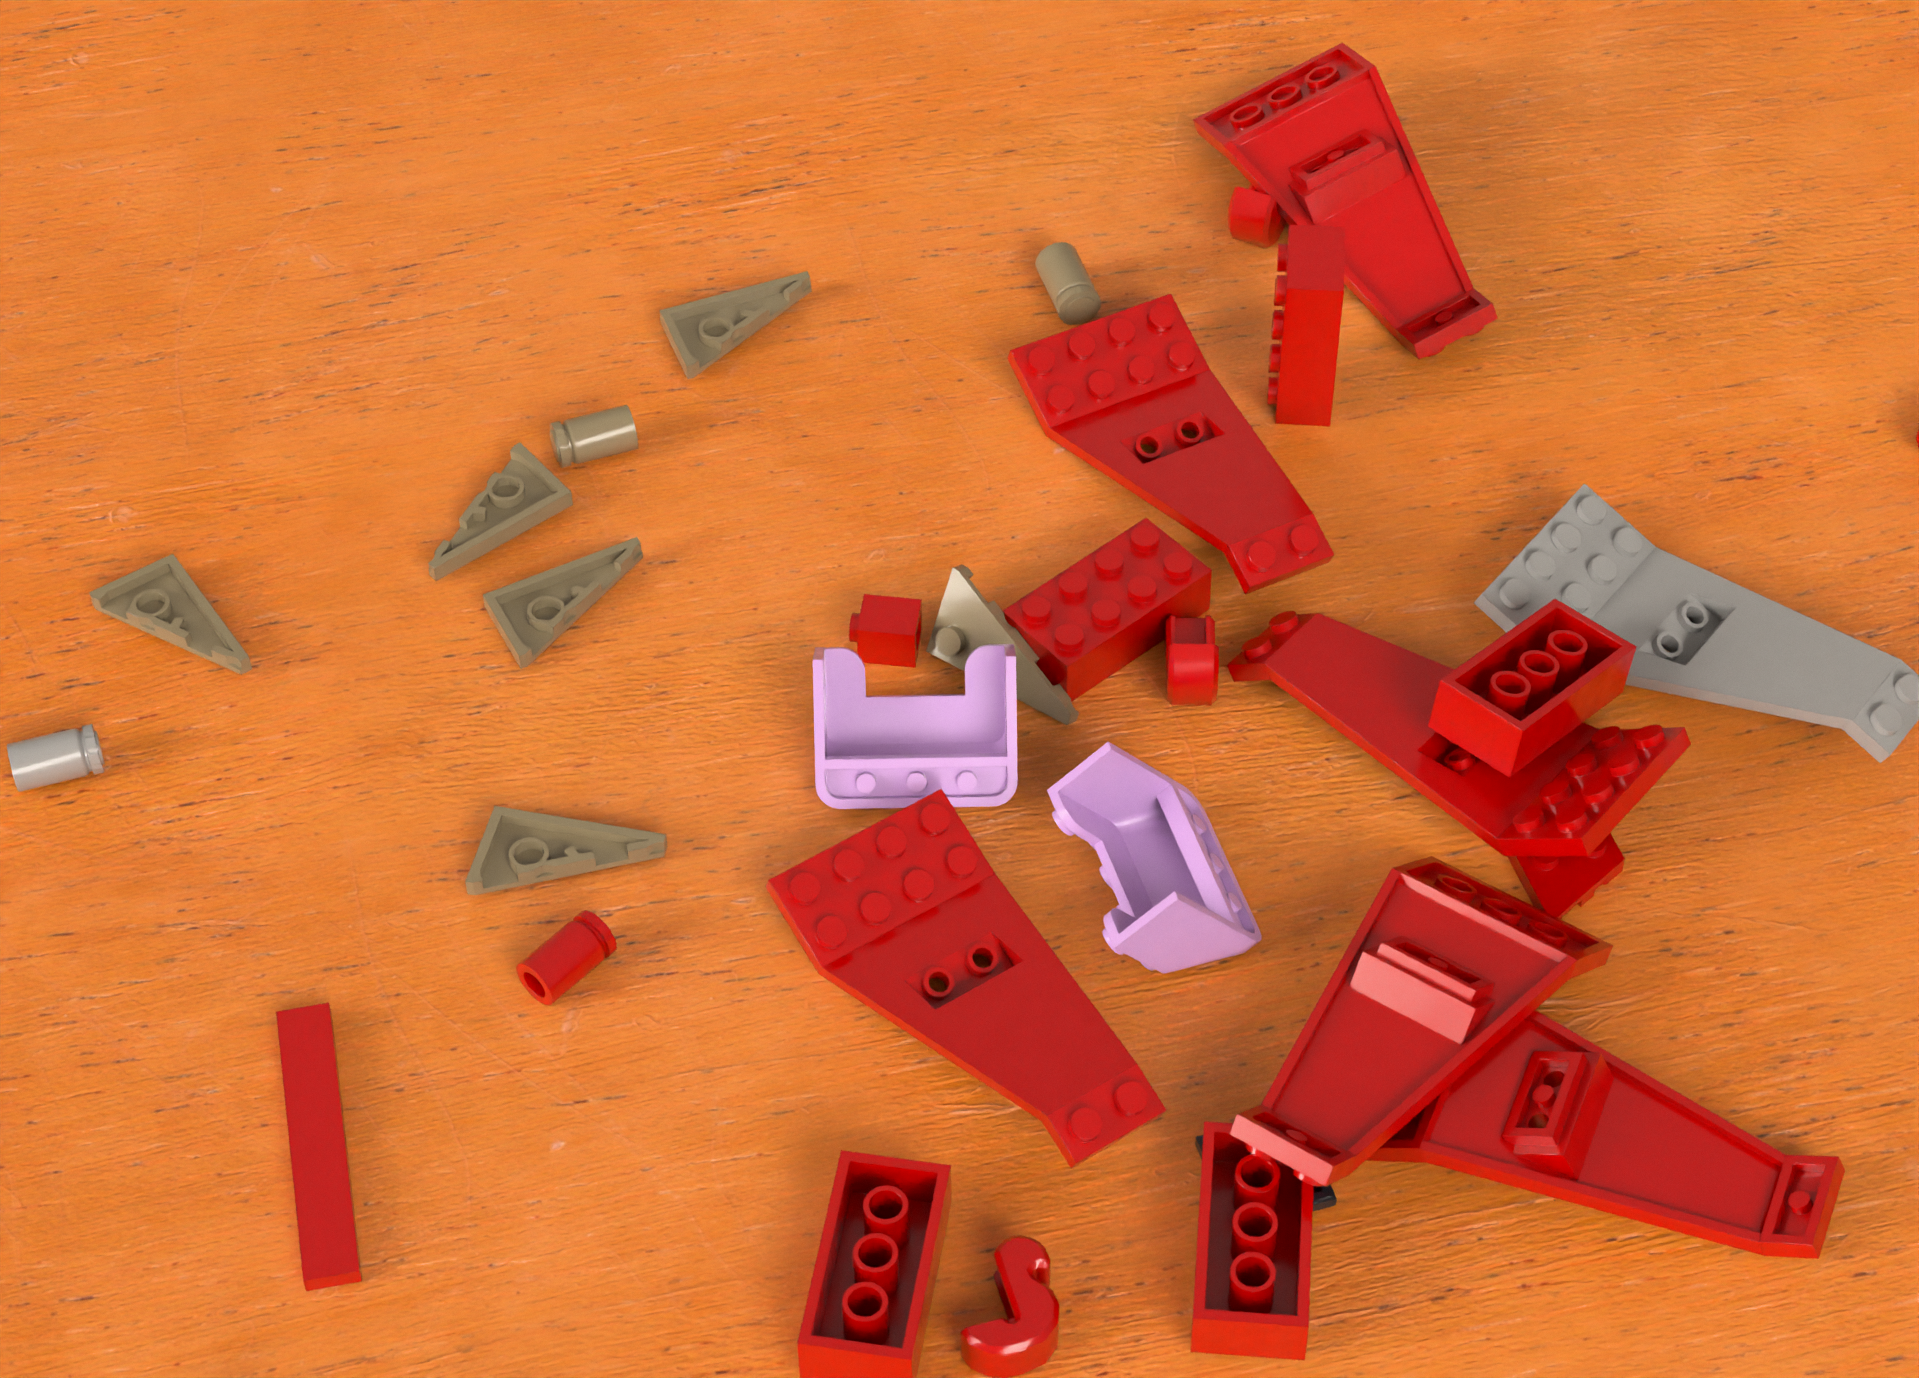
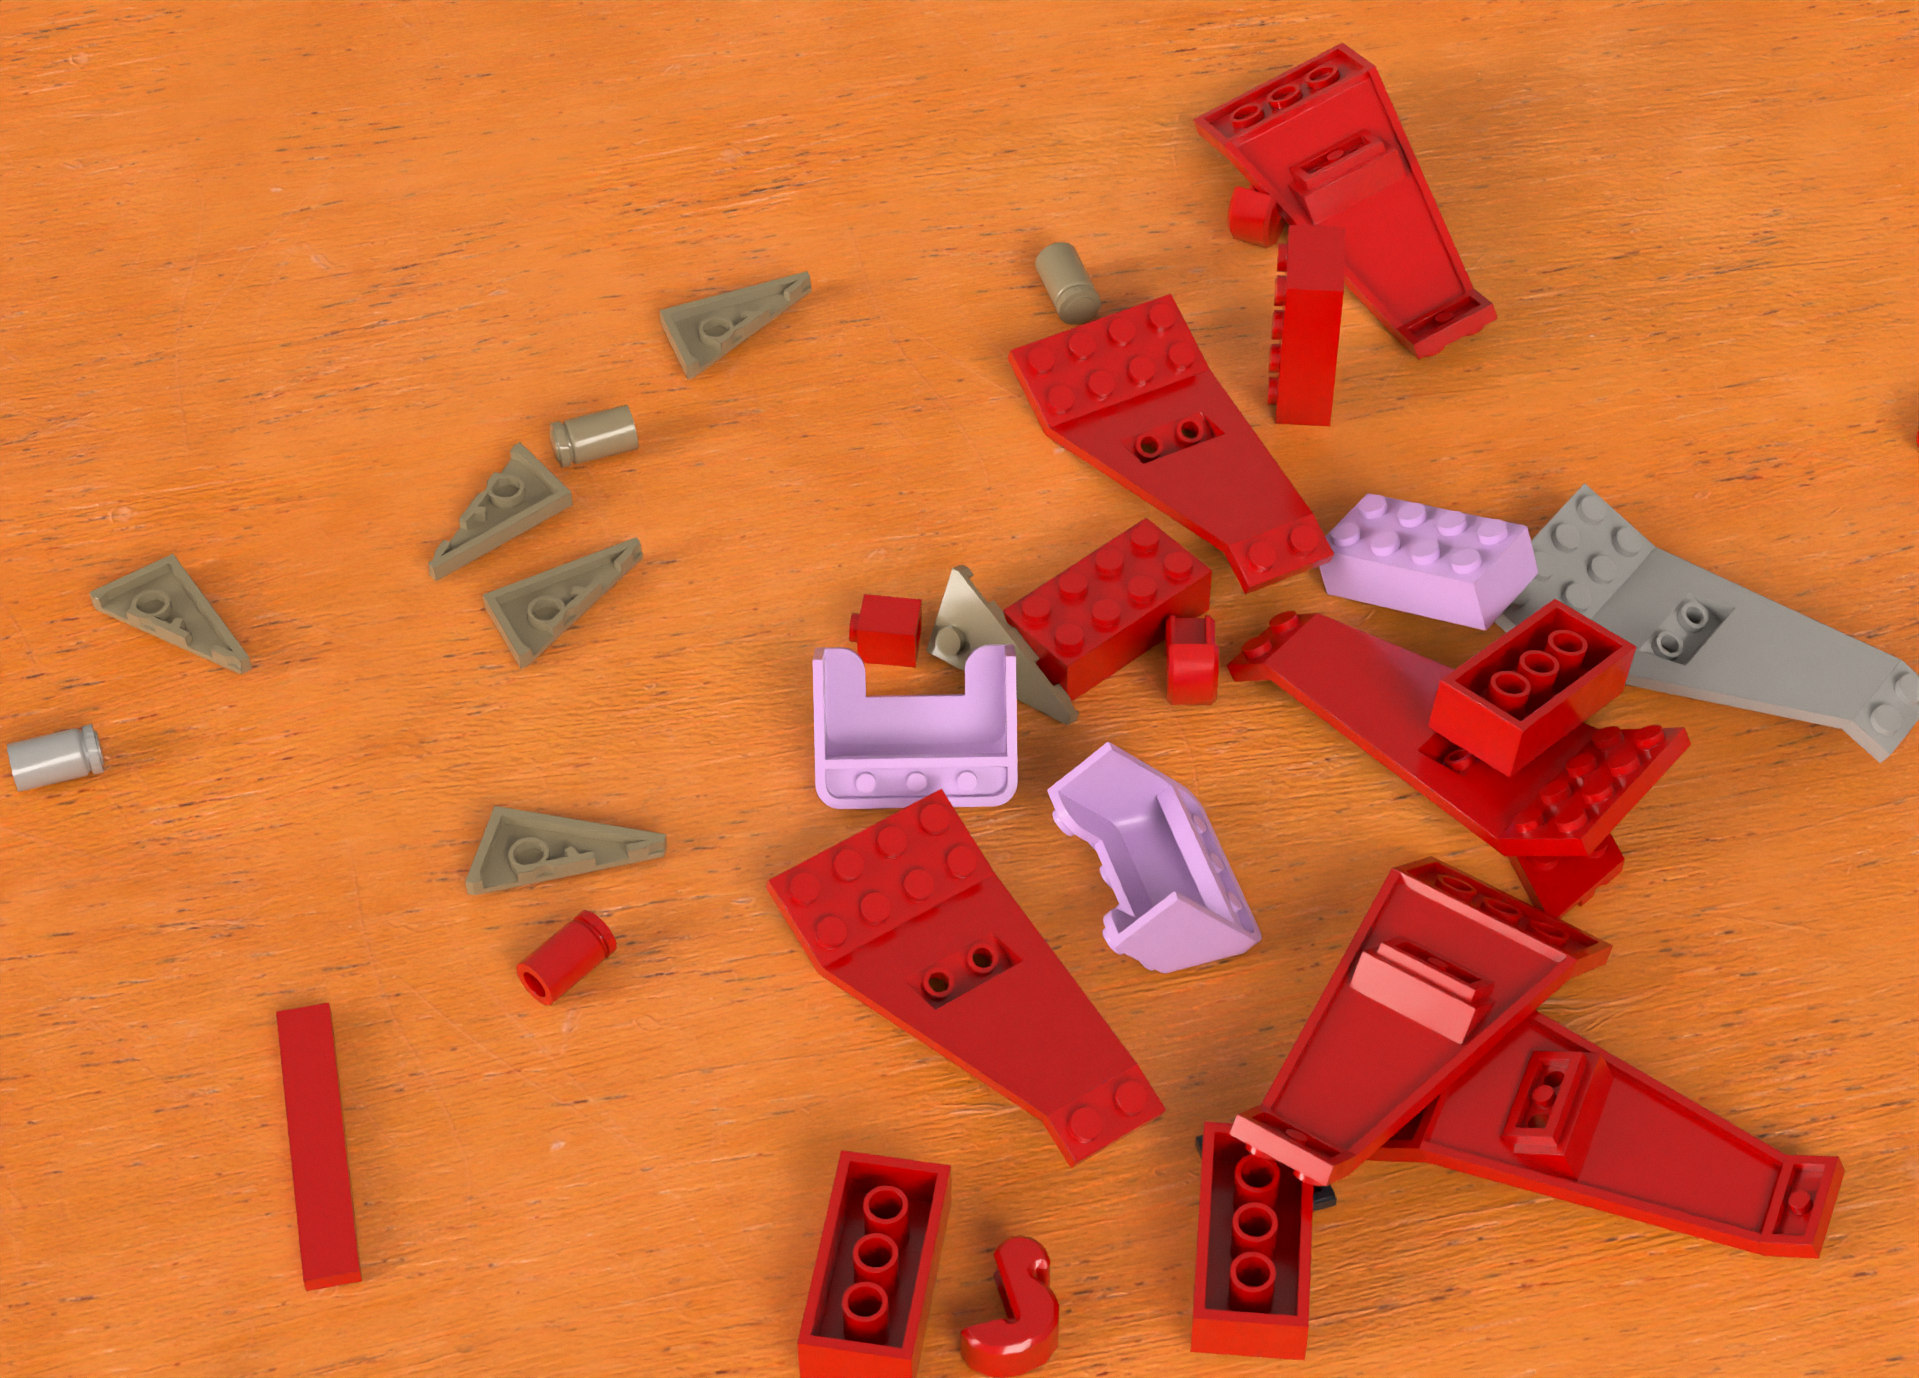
(1429, 561): none -> lavender brick

